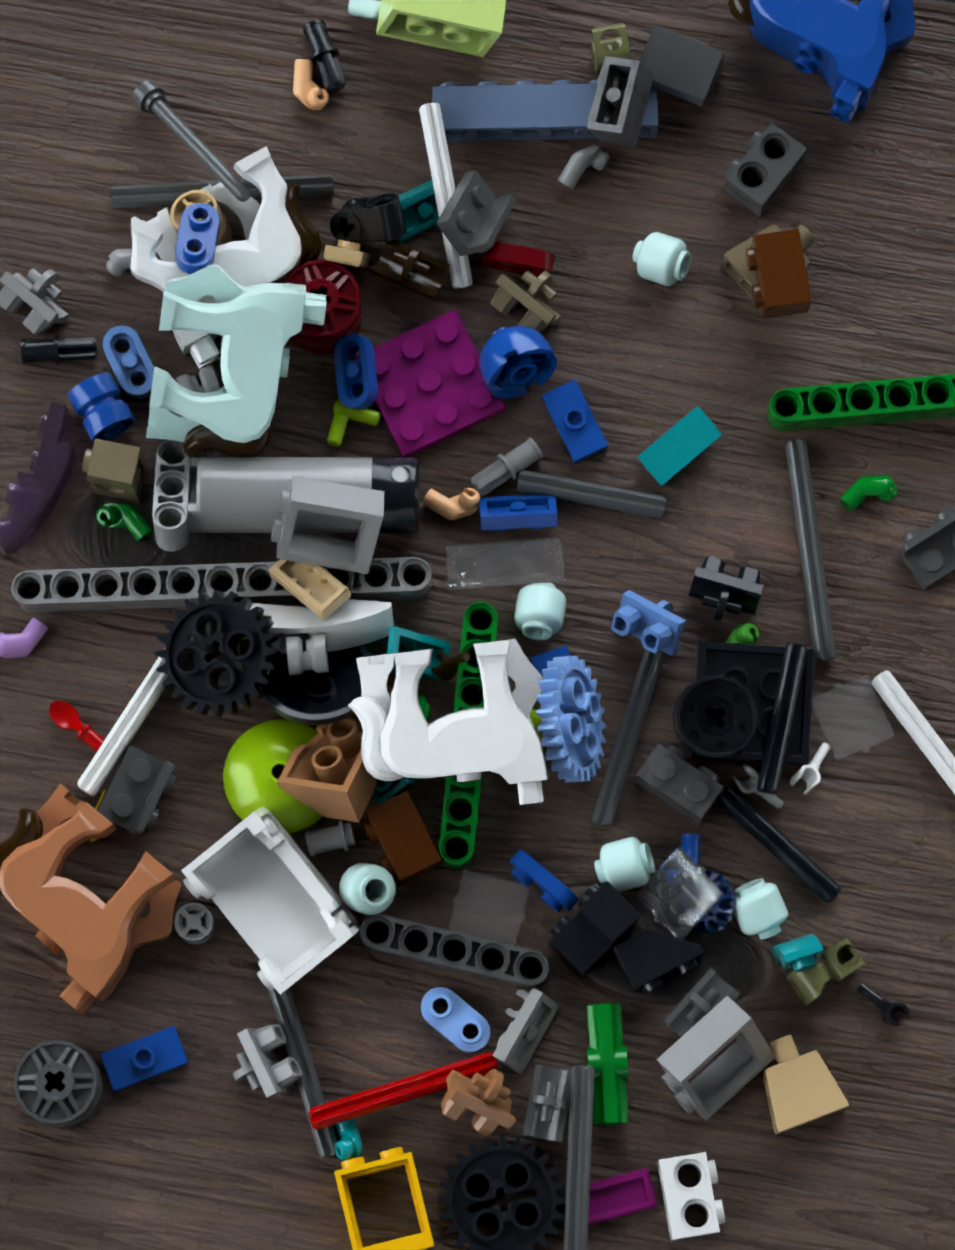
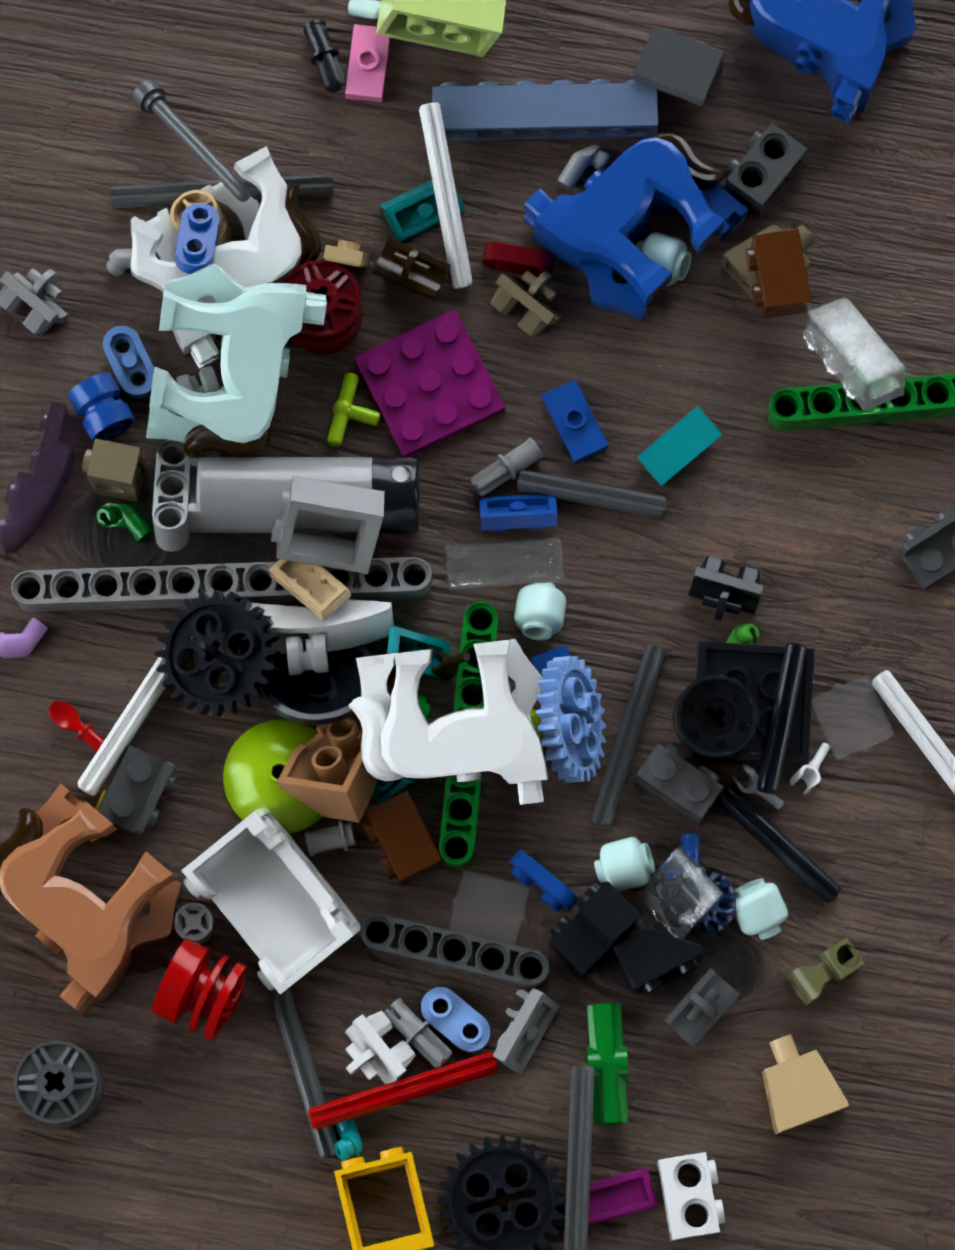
(58, 349): black axle -> none
(144, 1058): blue plate -> none
(199, 989): none -> red wheel
(260, 1063): light grey hips -> none
(305, 89): light nougat arm -> none
(355, 374): blue plate -> none
(367, 64): none -> bright pink plate
(367, 888): light aqua head -> none
(369, 219): black piece -> none
(372, 1053): none -> white hips
(418, 1033): none -> light grey axle
(454, 507): light nougat arm -> none
(474, 215): dark grey bracket -> none
(482, 1096): medium nougat hips -> none
(515, 360): blue cylinder -> none
(548, 1104): dark grey hips -> none
(601, 224): none -> blue piece
(612, 47): olive leg -> none
(620, 101): flat silver brick -> none
(650, 622): medium blue hips -> none
(728, 1072): light grey window -> none
(798, 953): teal slope -> none
(810, 550): dark grey axle -> none
(854, 353): none -> clear brick
(867, 486): green arm -> none
(883, 1004): black hand -> none

